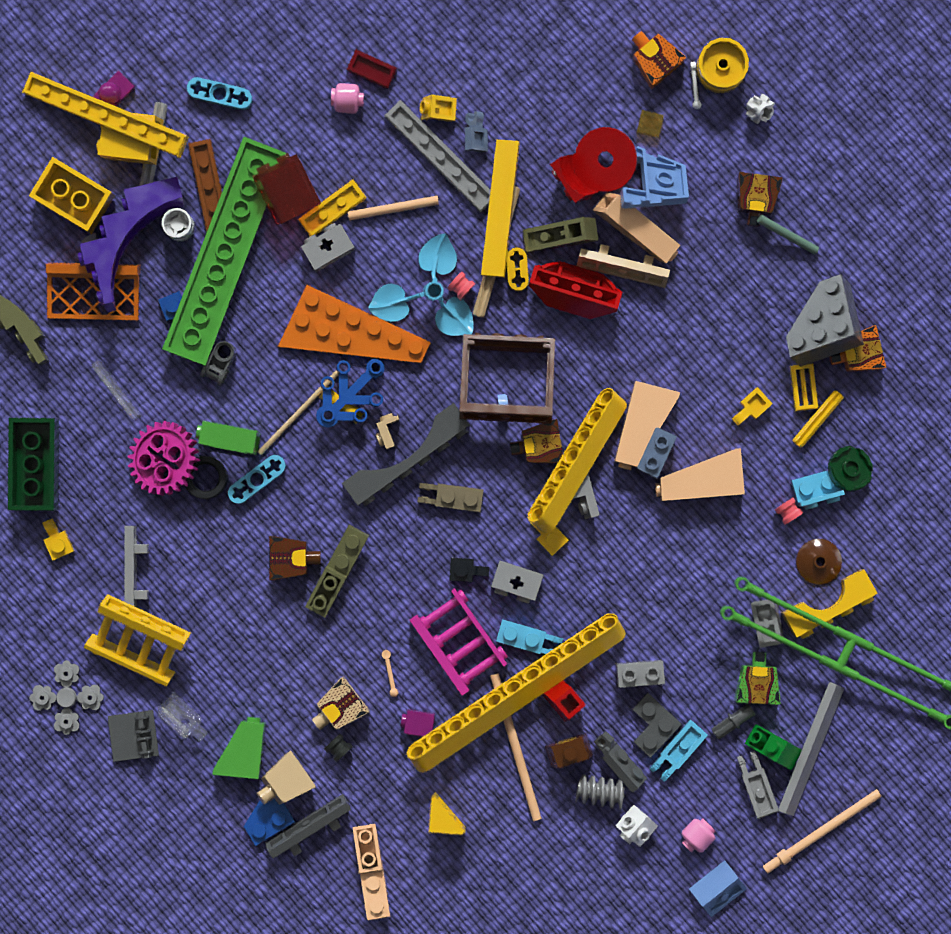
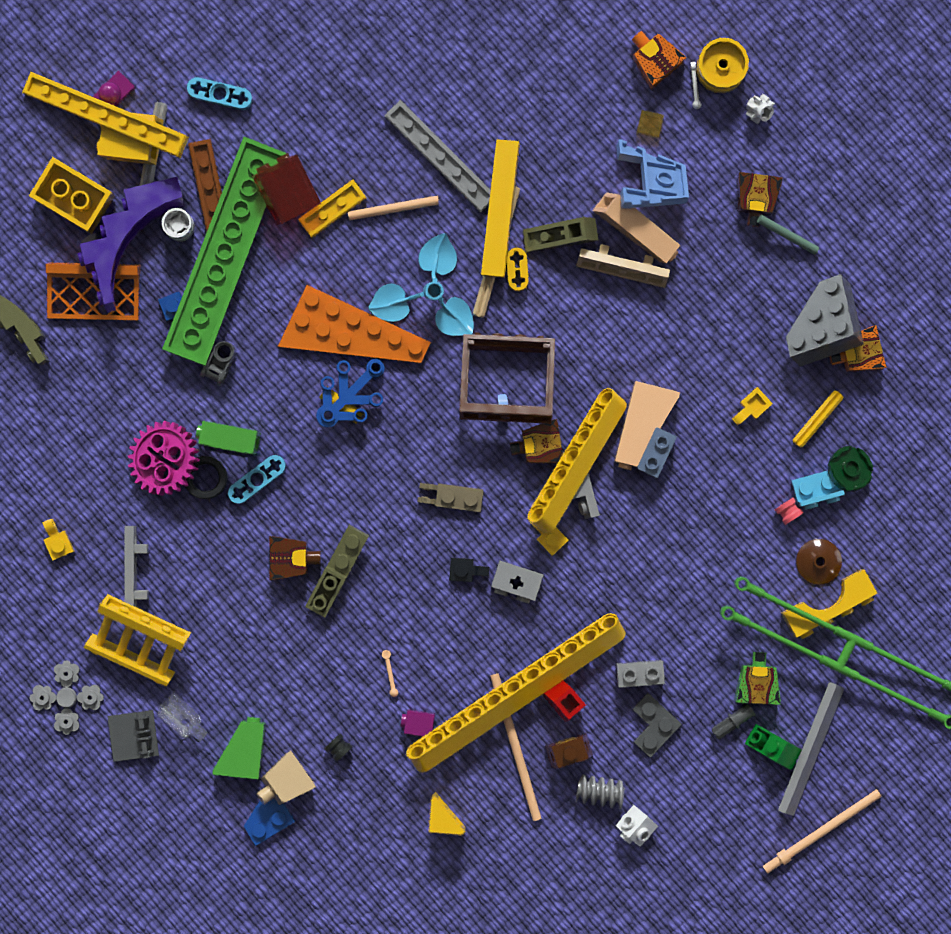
(33, 464): dark green brick -> none
(116, 390): clear tile -> none
(282, 429): tan axle -> none
(299, 831): dark grey hinge -> none
(322, 258): light grey brick -> none
(340, 706): torso -> none
(346, 98): bright pink head -> none
(366, 483): dark grey arch -> none
(371, 69): dark red tile -> none
(371, 872): light nougat slope -> none
(384, 436): tan bracket -> none
(437, 642): dark pink fence -> none
(438, 108): yellow bracket -> none
(461, 285): coral wheel -> none
(475, 135): sand blue plate -> none
(525, 637): medium azure hinge -> none
(575, 289): red wedge -> none
(584, 174): red piece -> none
(620, 762): dark grey hinge -> none
(680, 748): medium azure hinge -> none
(698, 835): bright pink head -> none
(709, 478): light nougat slope -> none
(717, 888): medium blue panel -> none
(758, 787): light grey hinge -> none
(767, 615): light grey hinge -> none
(797, 407): yellow tile -> none

